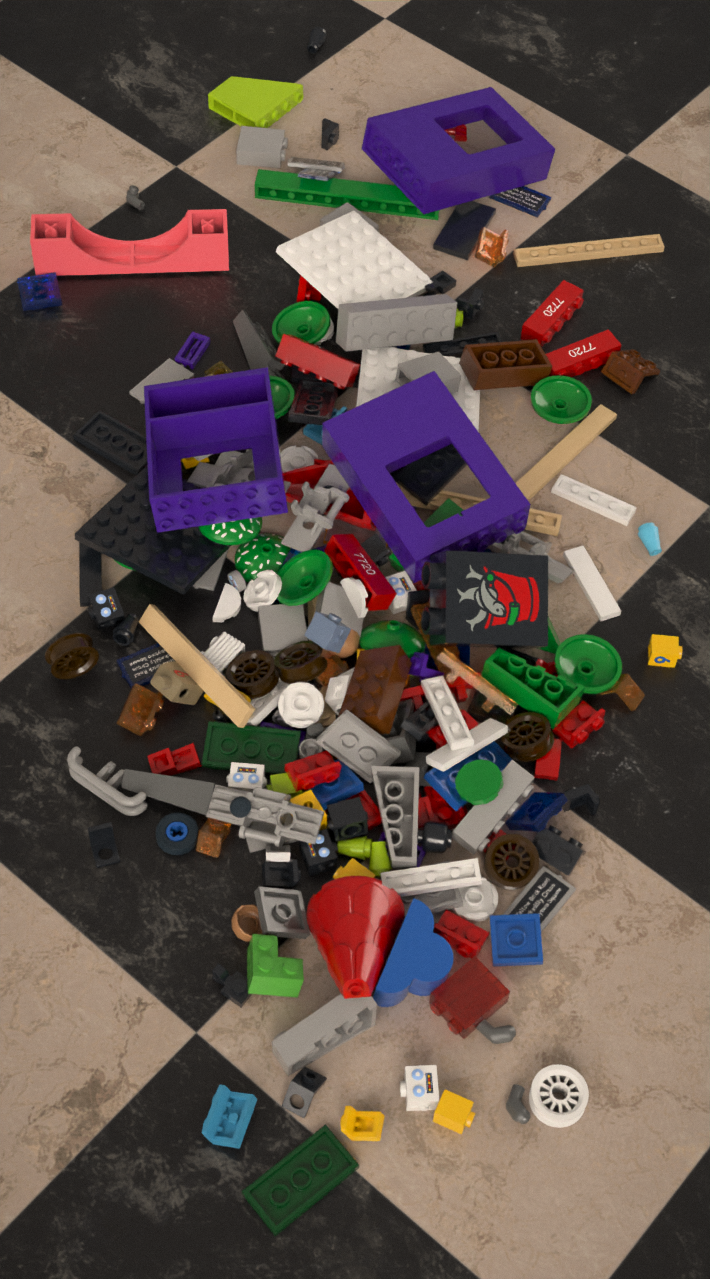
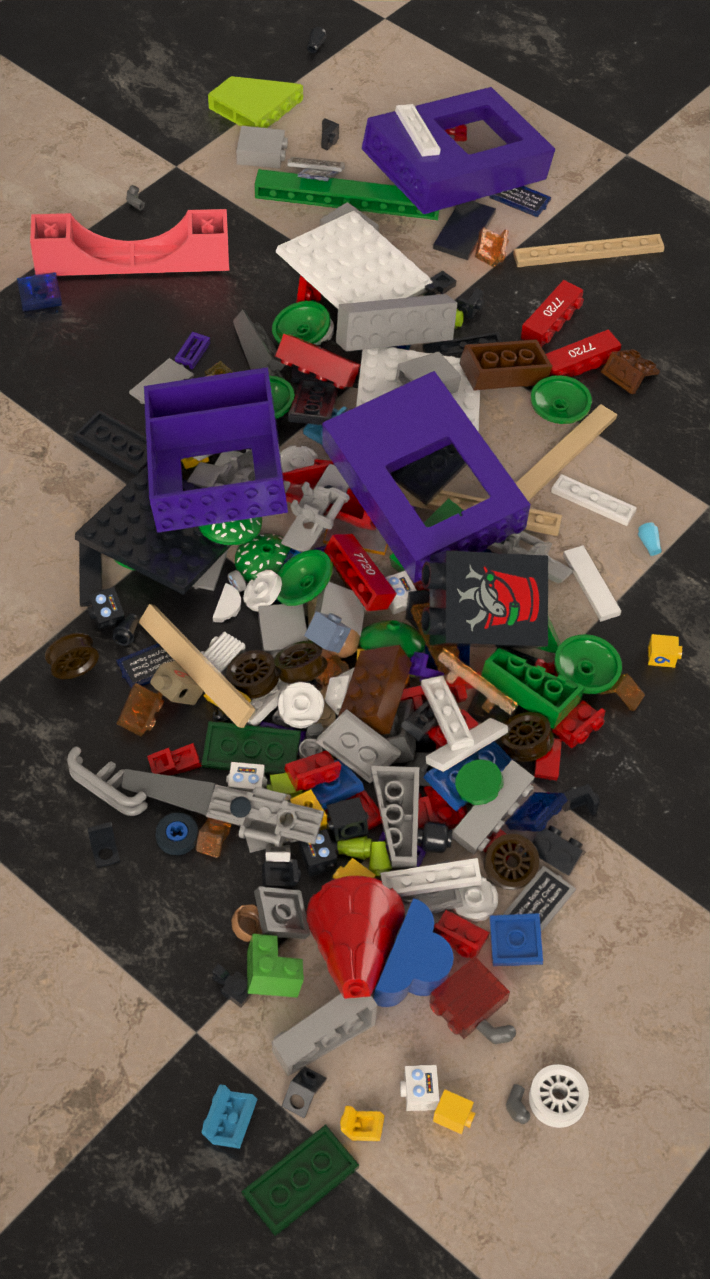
(356, 594): white tile -> none
(376, 550): black bracket -> none
(417, 130): none -> white tile

